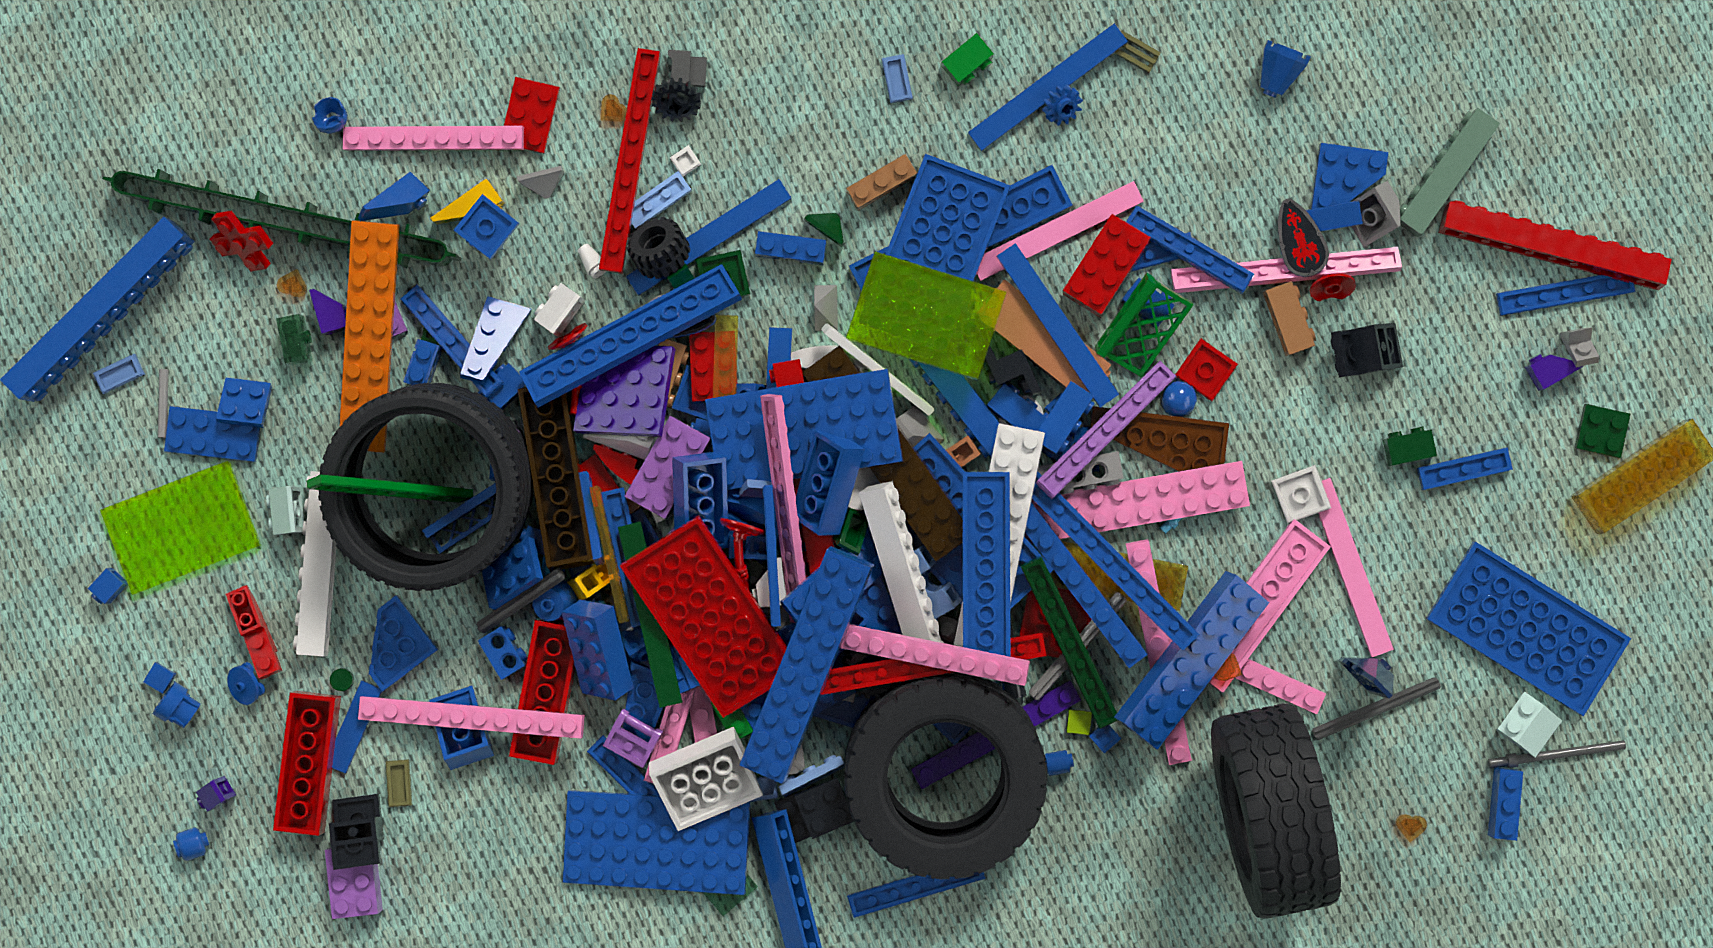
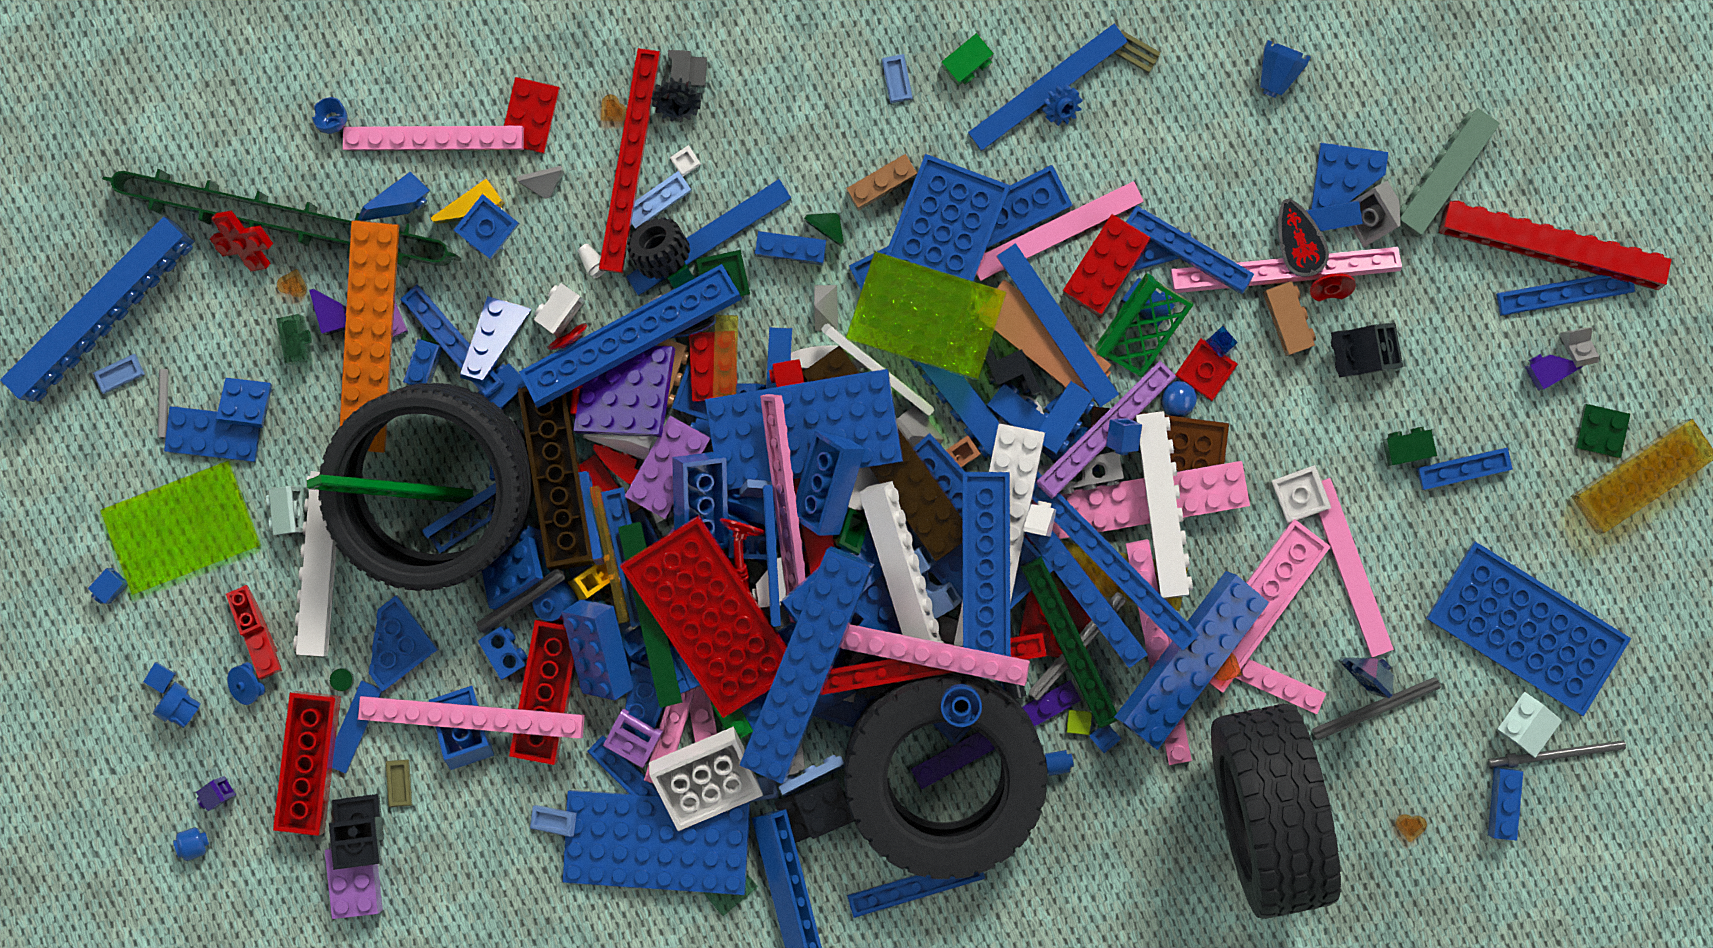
(553, 820): none -> medium blue tile
(965, 717): none -> blue piece
(1040, 519): none -> white slope
(1124, 435): none -> blue brick
(1162, 506): none -> white brick
(1221, 341): none -> clear blue plate

